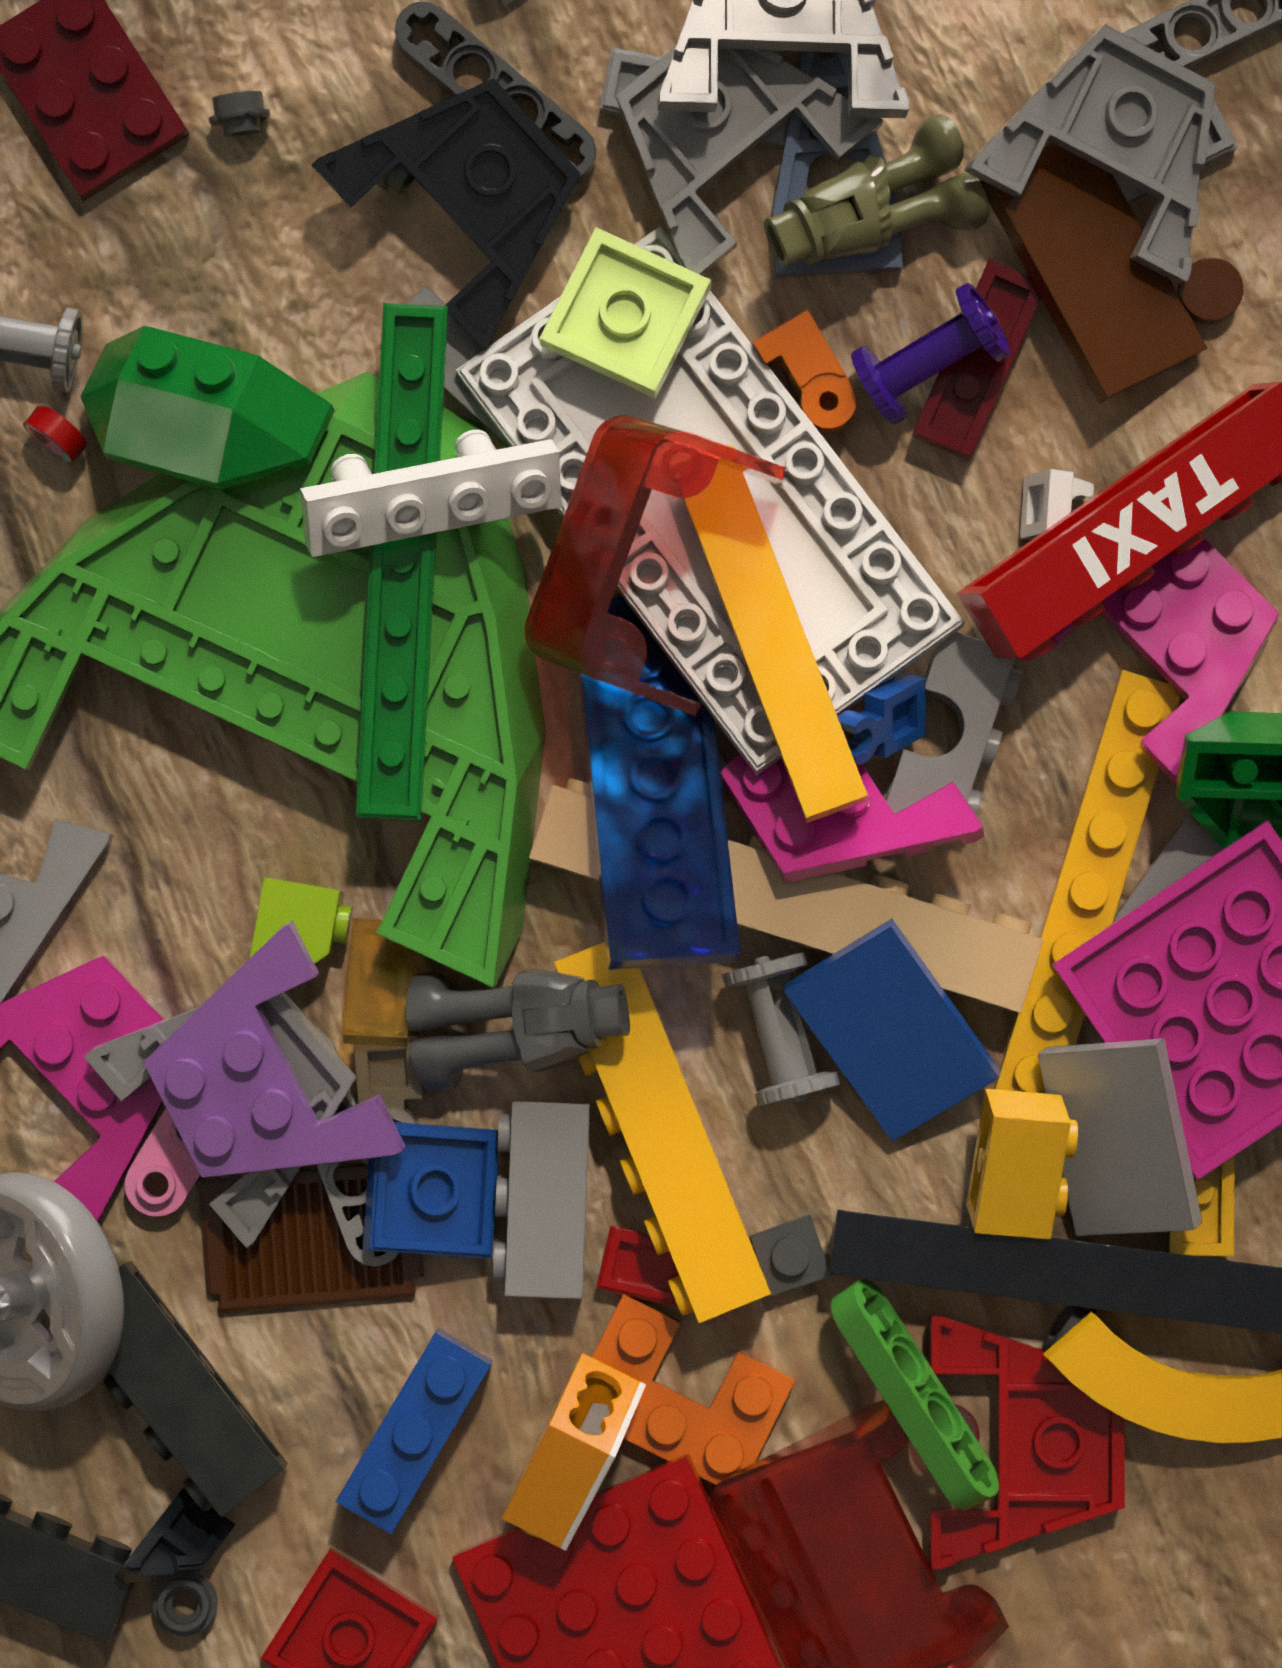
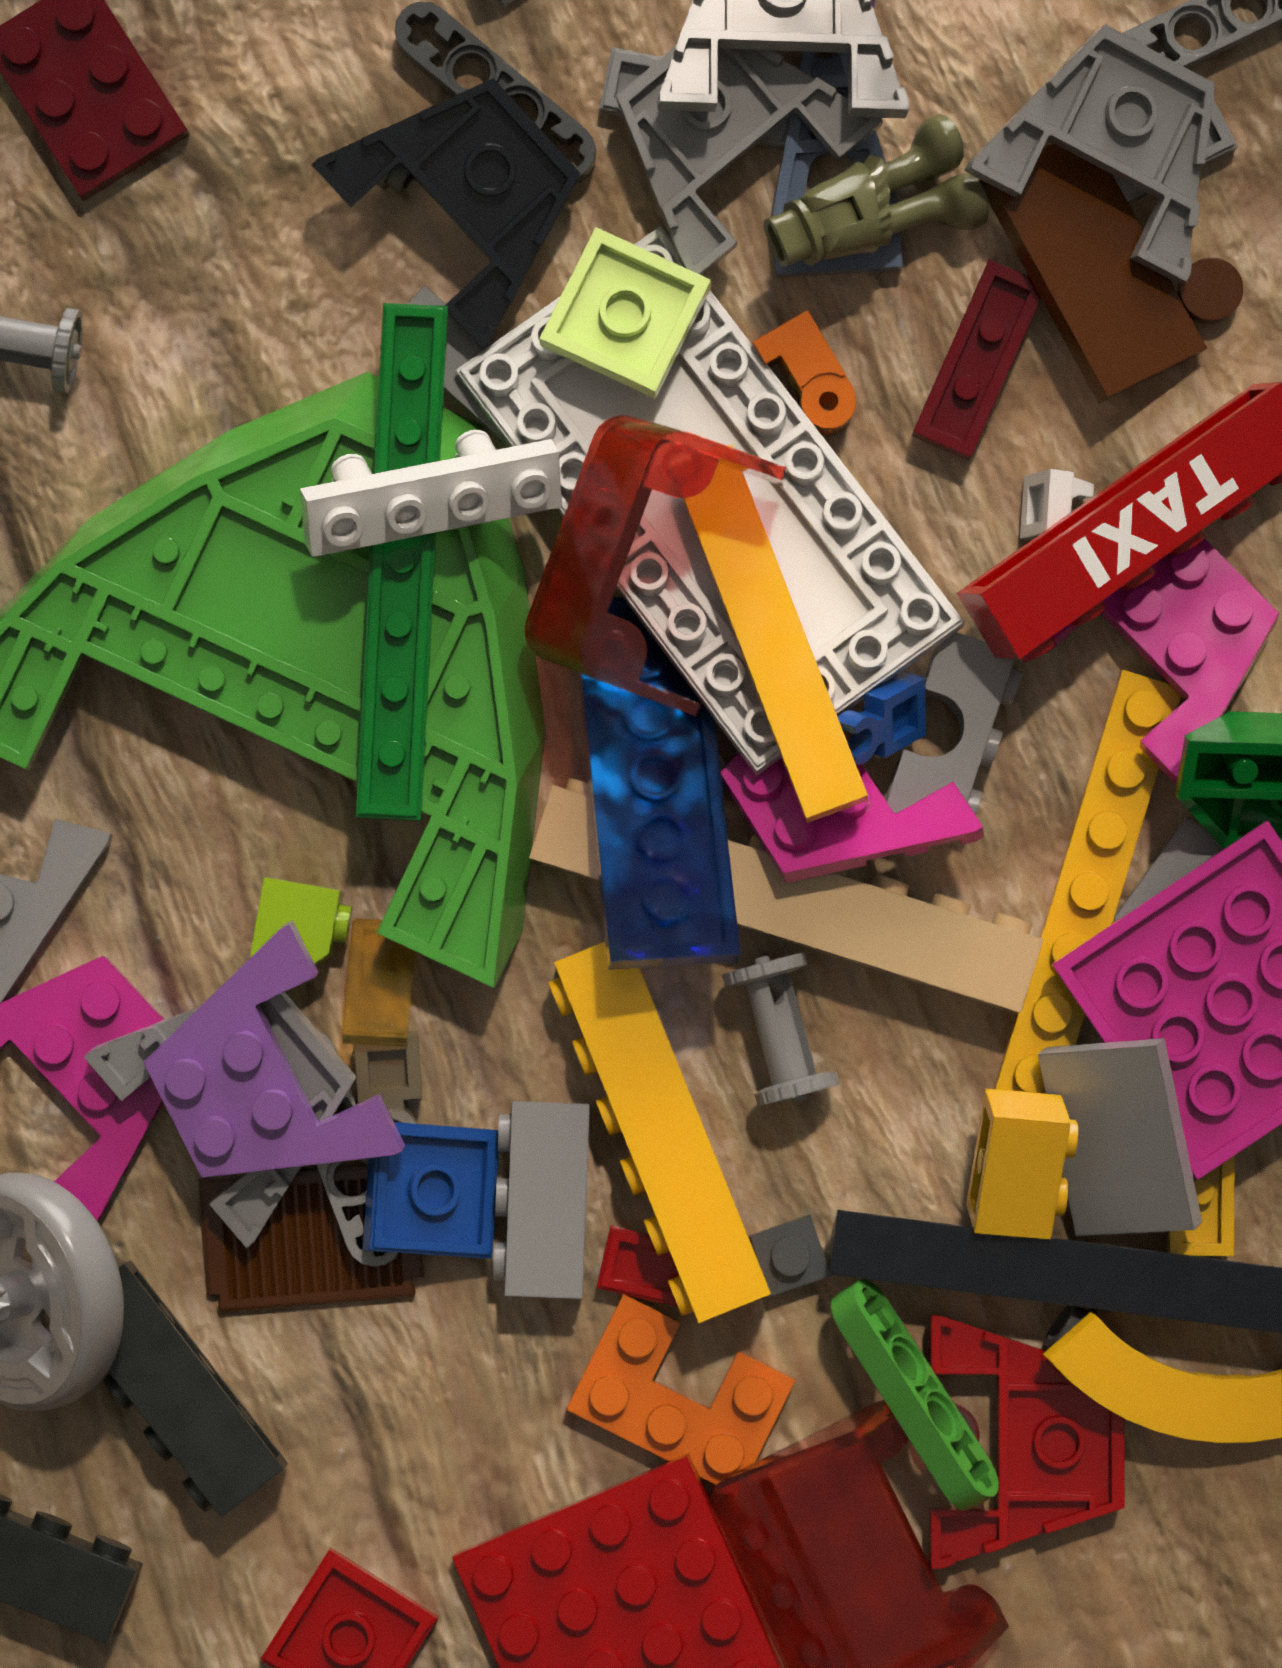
(55, 434): red tile -> none
(164, 1154): bright pink plate -> none
(177, 1543): black tile -> none
(182, 1623): dark grey plate -> none
(200, 410): green wedge -> none
(239, 112): dark grey plate -> none
(414, 1431): blue brick -> none
(551, 1013): dark grey piece -> none
(574, 1452): light orange piece -> none
(892, 1030): blue tile -> none
(930, 354): dark purple hose -> none

